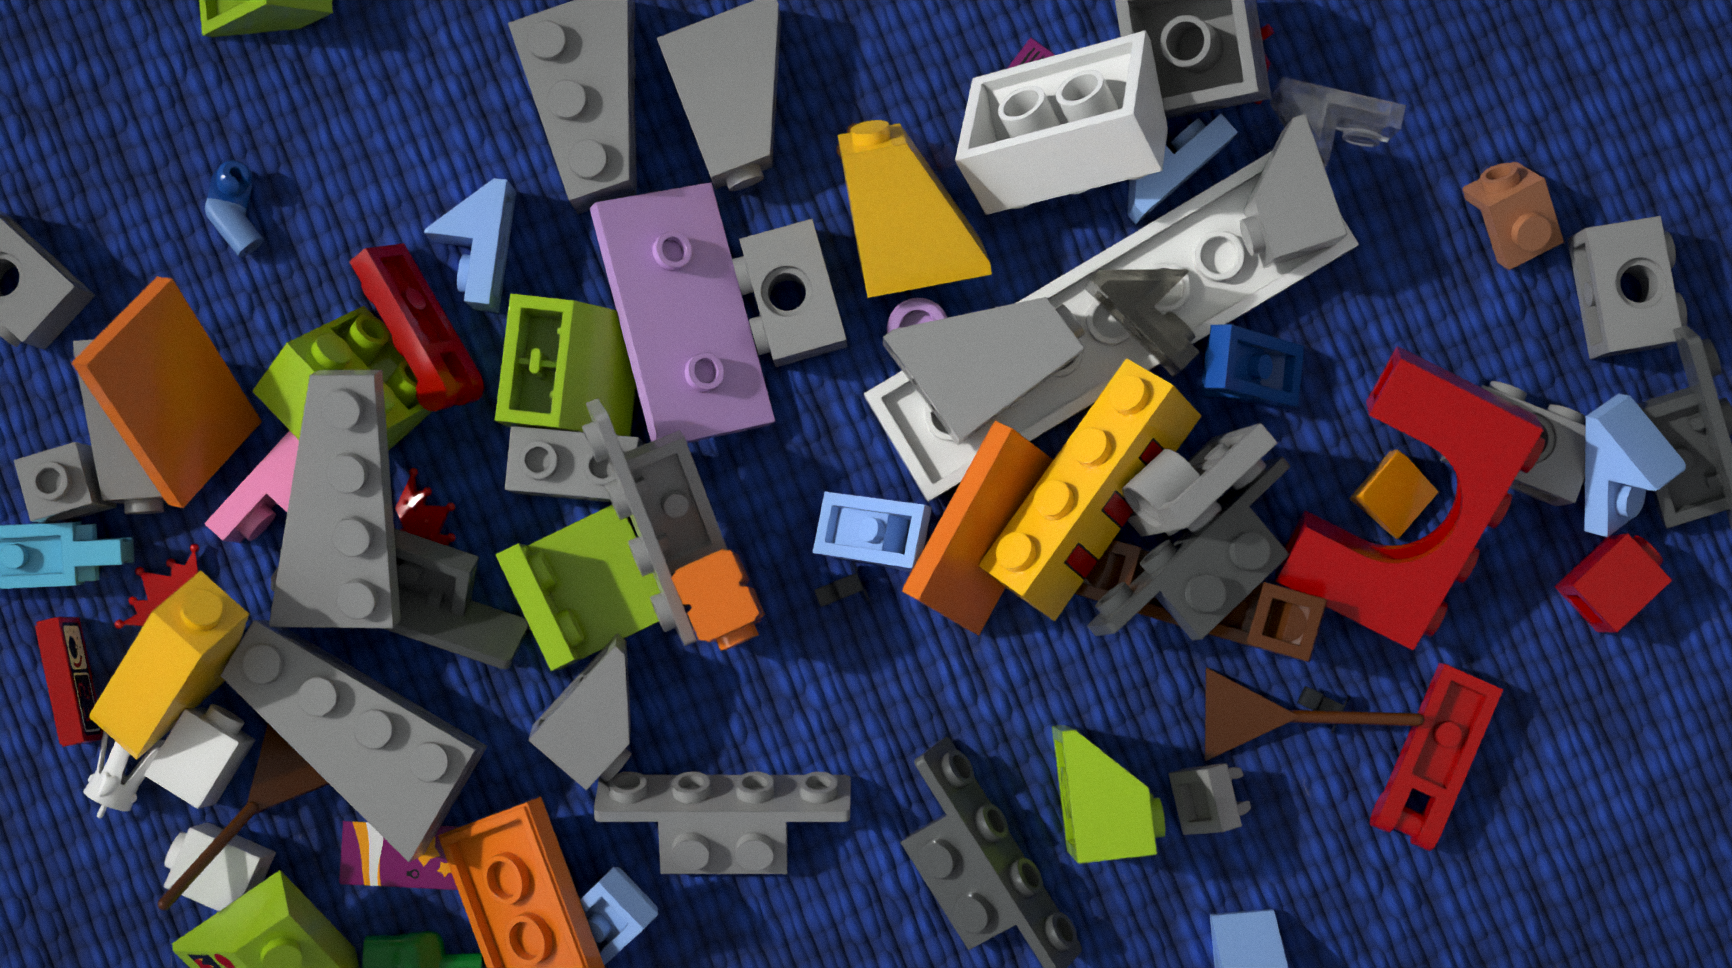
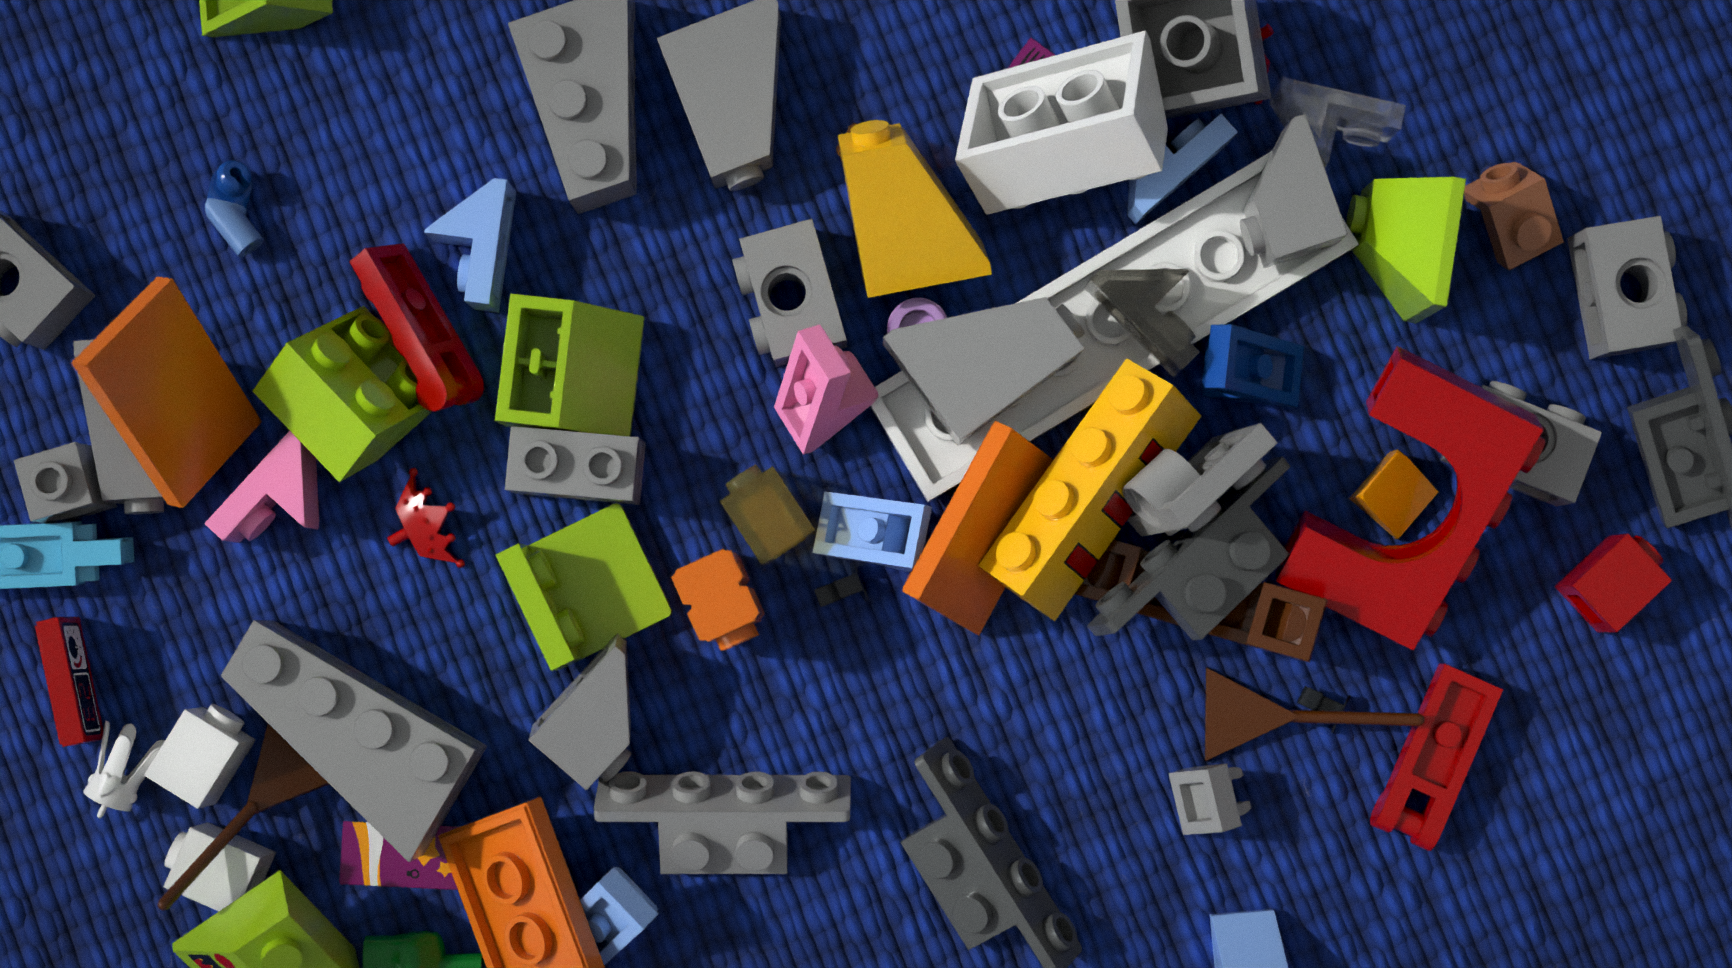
(160, 588): red piece -> none
(171, 664): yellow slope -> none
(339, 520): light grey wing -> none
(438, 603): dark grey bracket -> none
(667, 507): light grey bracket -> none
(682, 313): lavender plate -> none
(766, 513): none -> clear yellow brick
(821, 389): none -> bright pink slope
(1102, 804): lime slope -> none
(1409, 239): none -> lime slope
(1621, 462): light blue slope -> none

